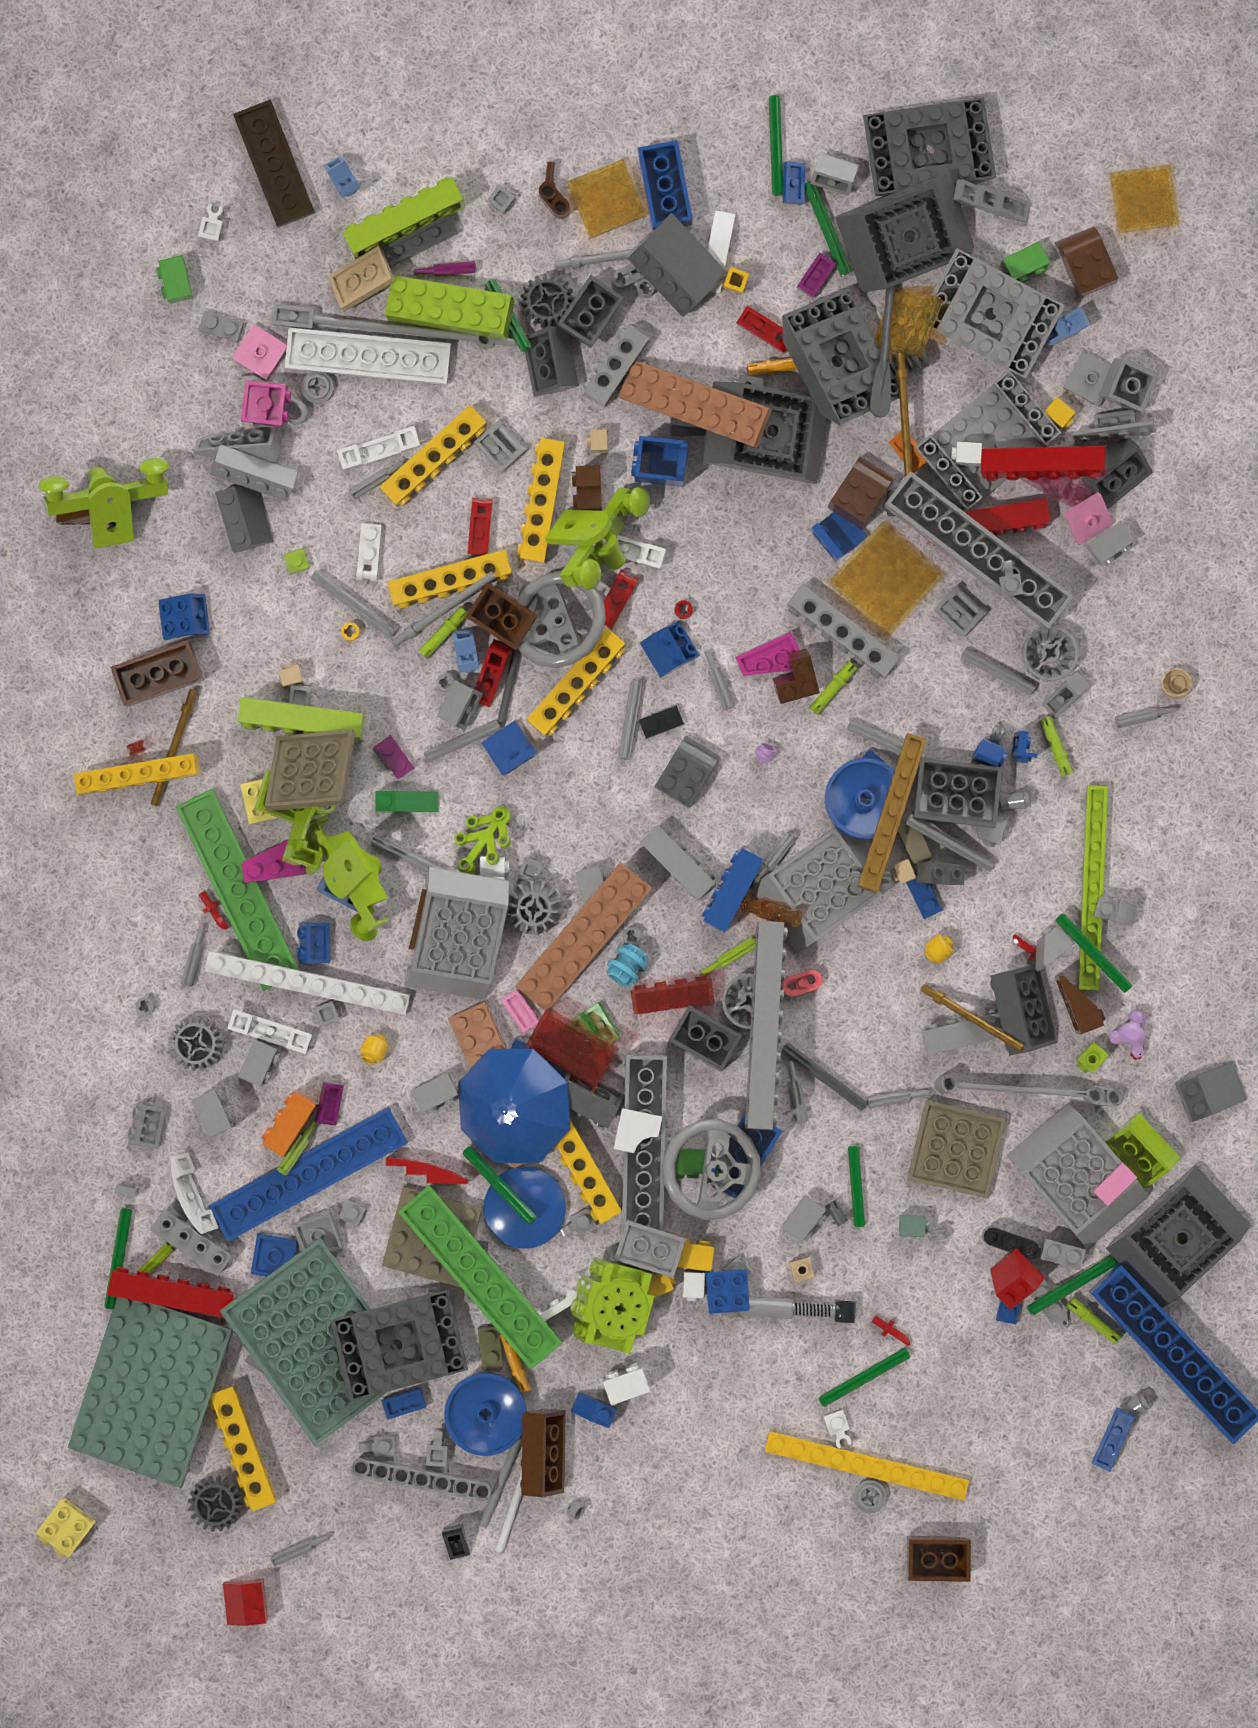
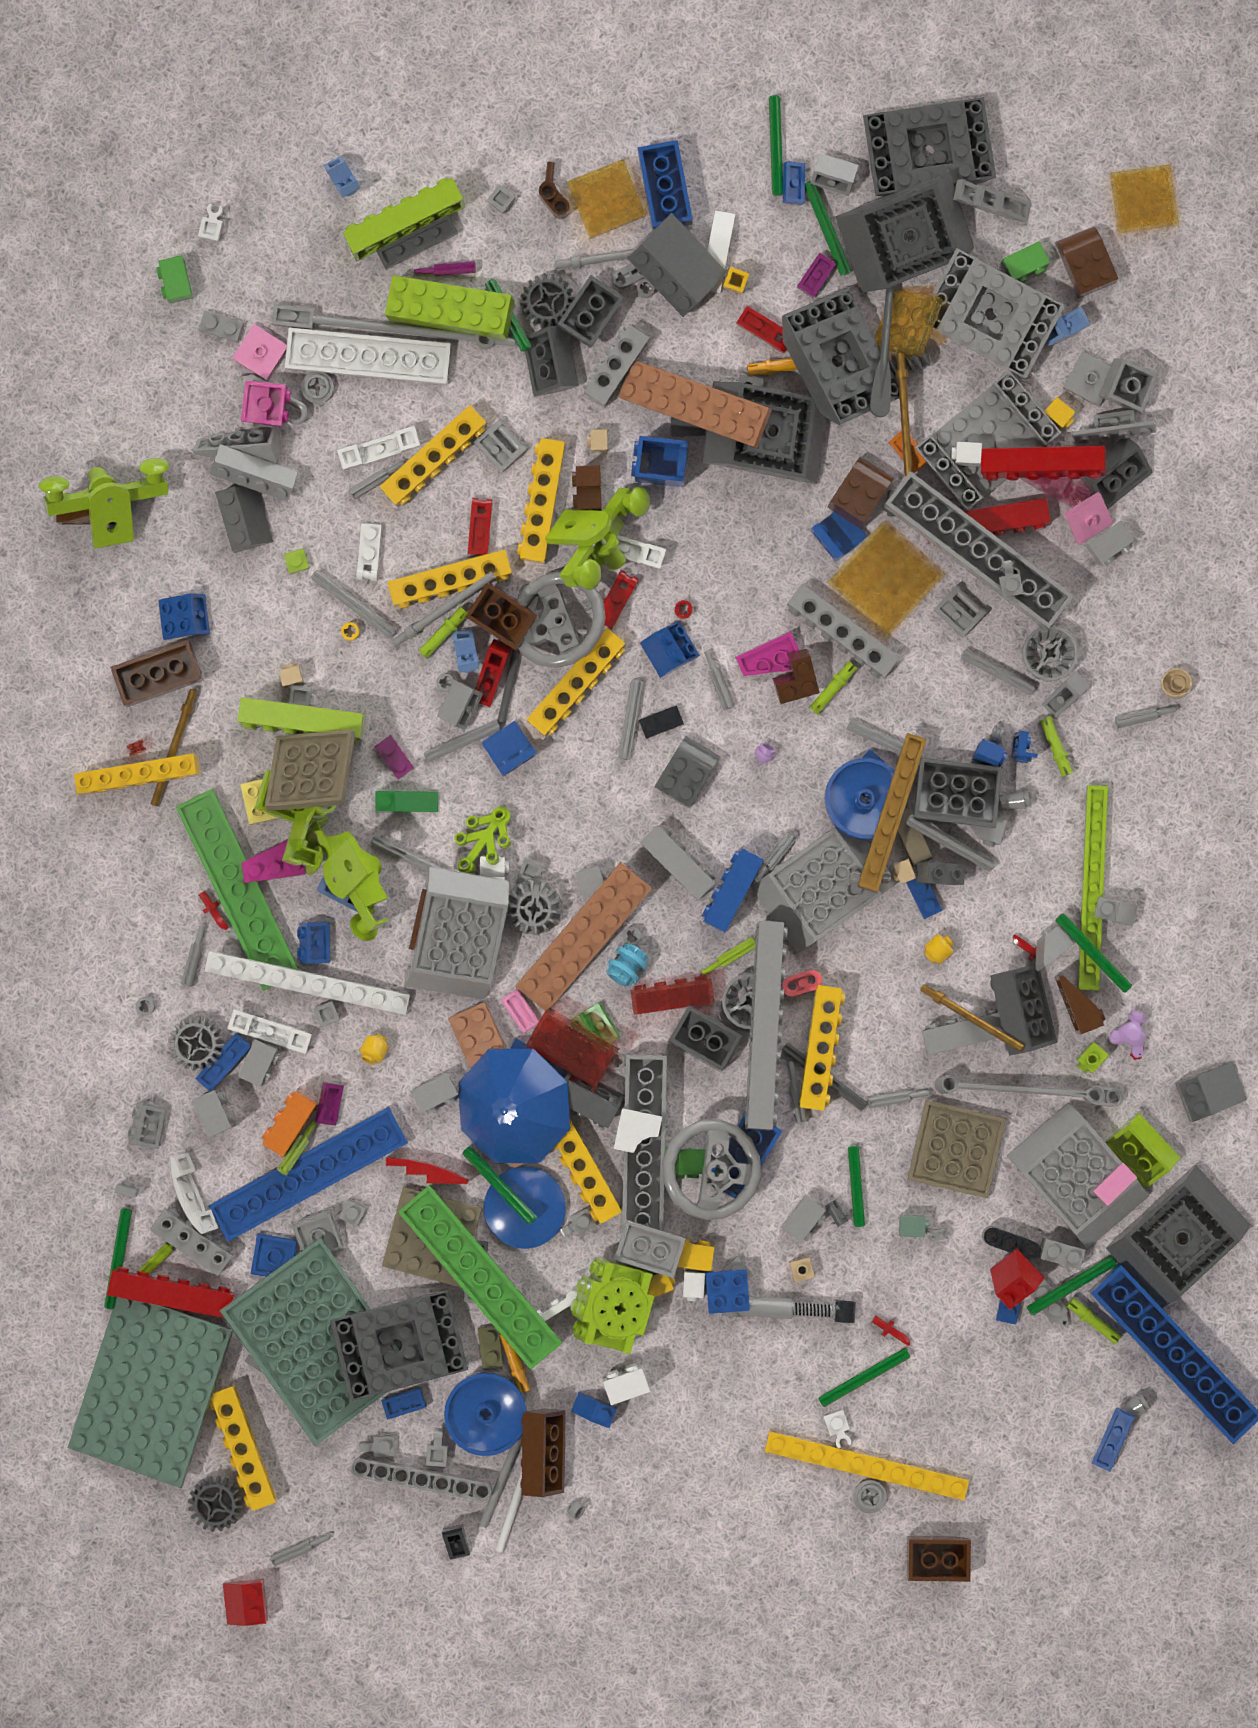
(65, 1527): light yellow brick -> none
(231, 1054): none -> blue plate
(274, 163): dark brown plate -> none
(361, 278): tan plate -> none
(771, 911): clear orange piece -> none
(807, 1098): none -> yellow brick

